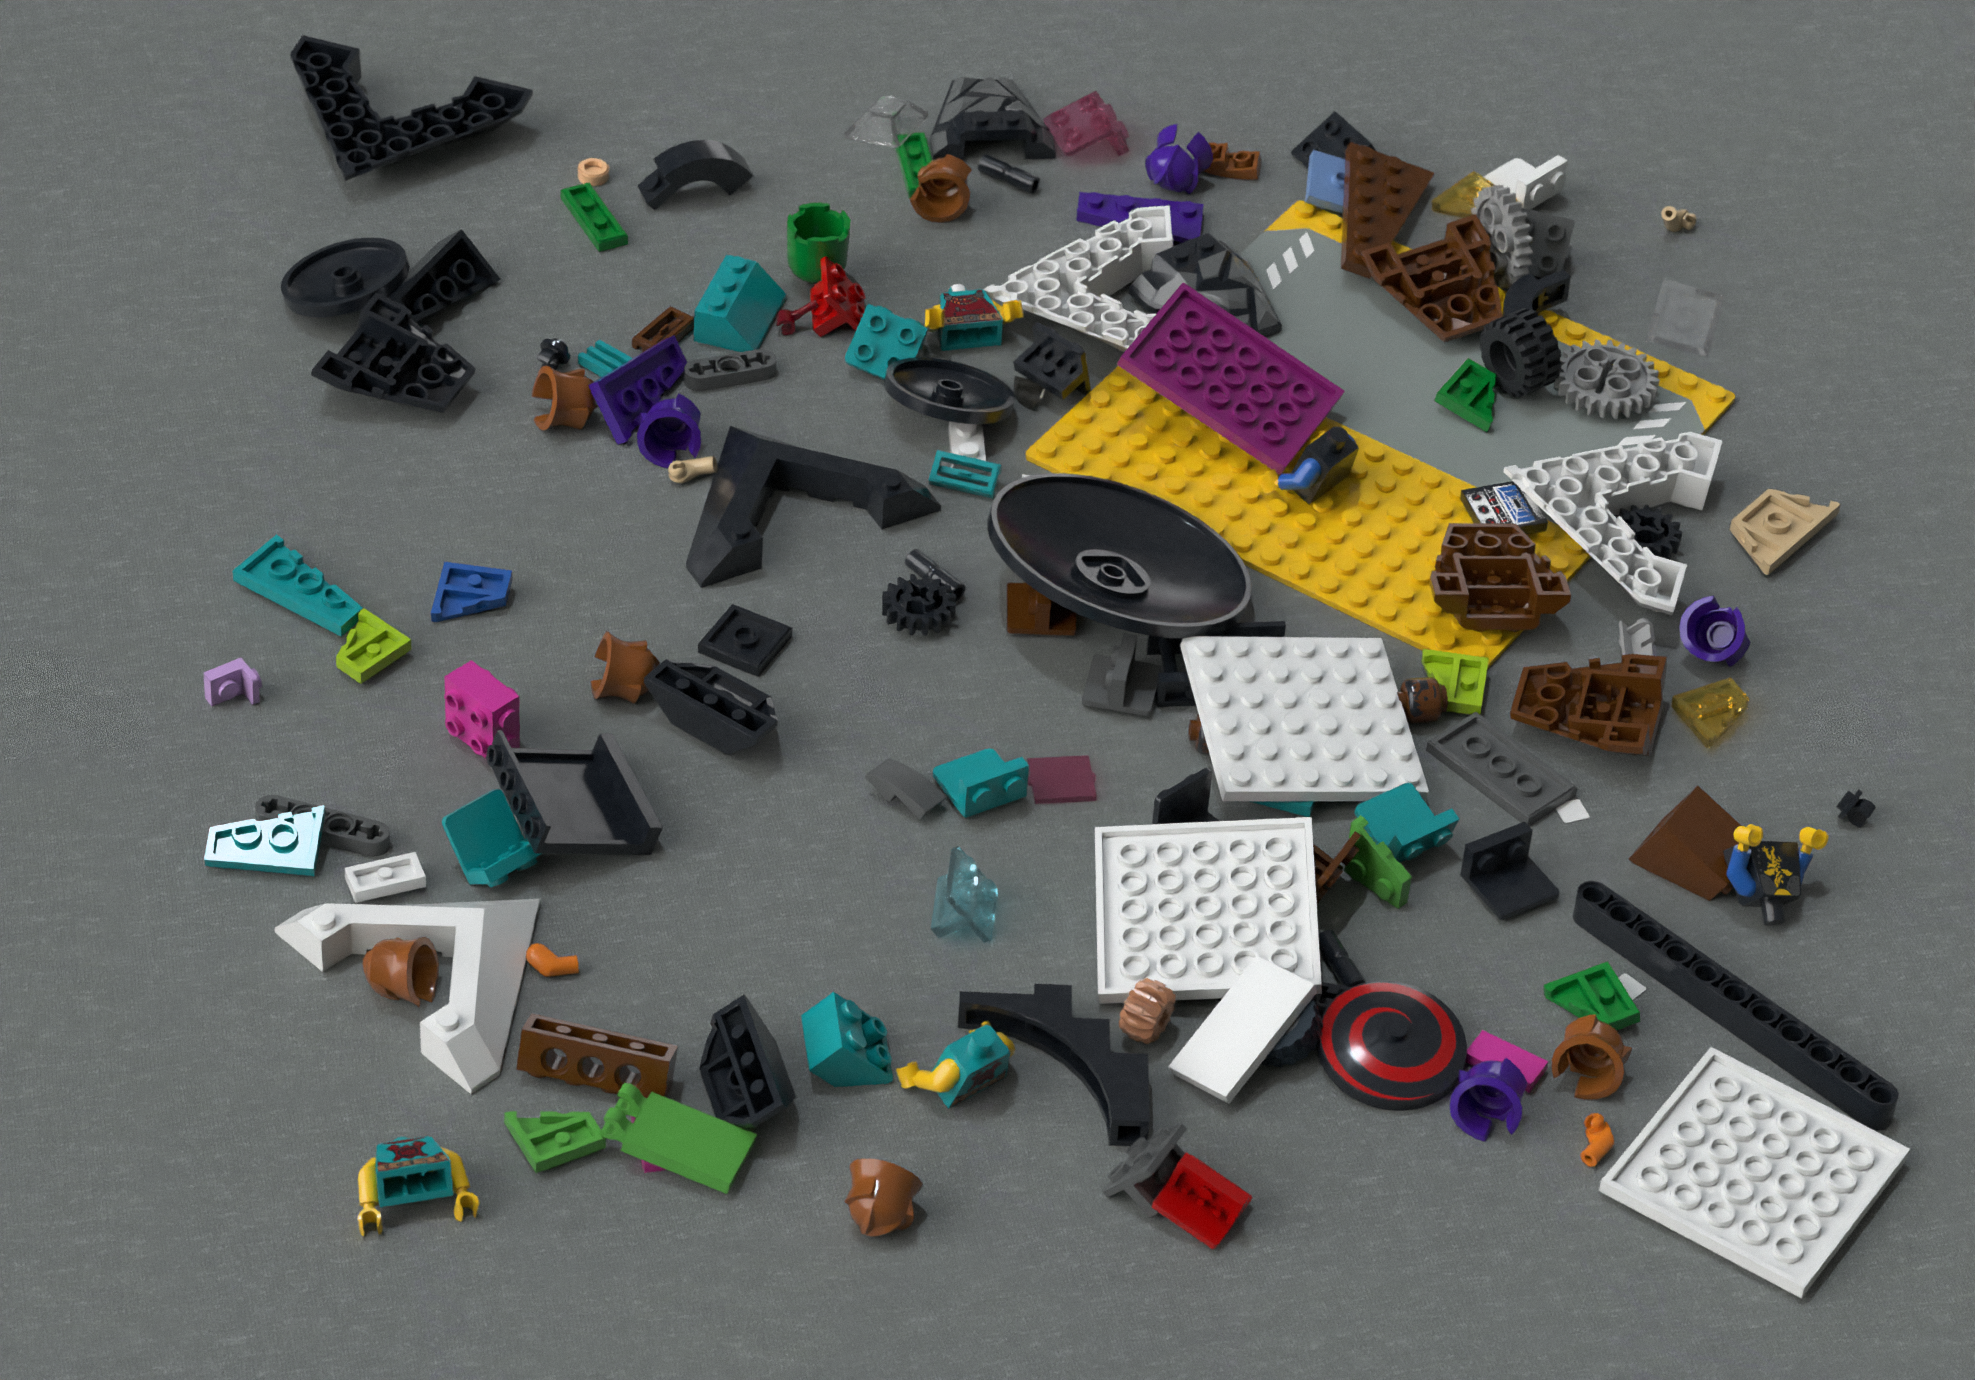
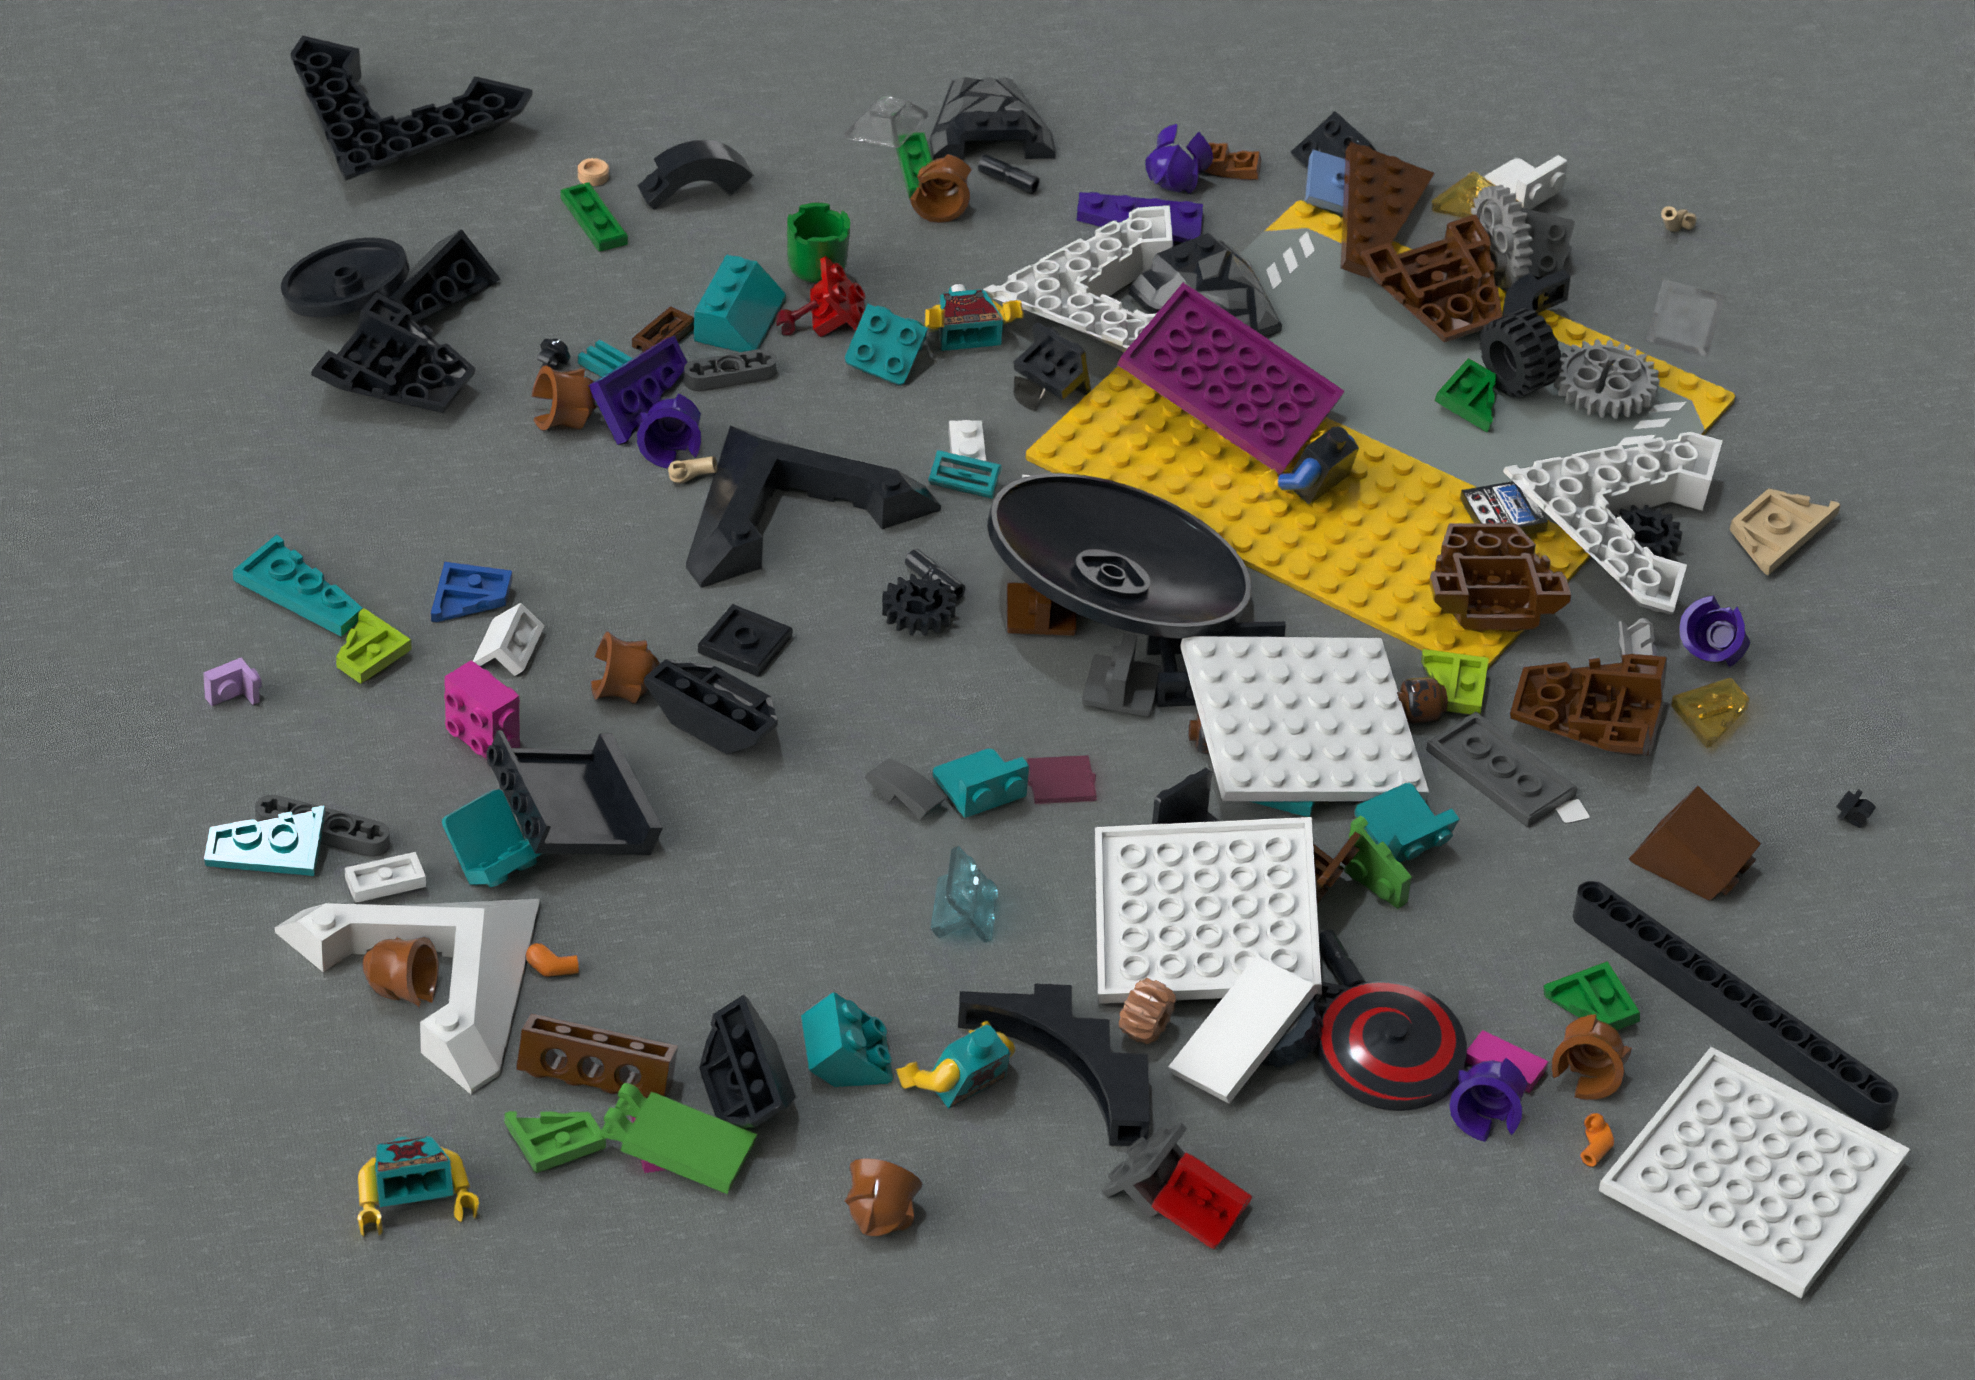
(510, 639): none -> white panel
(949, 390): black dish -> none
(1085, 124): clear pink bracket -> none
(1505, 874): black bracket -> none
(1632, 986): white sticker -> none
(1770, 871): torso -> none

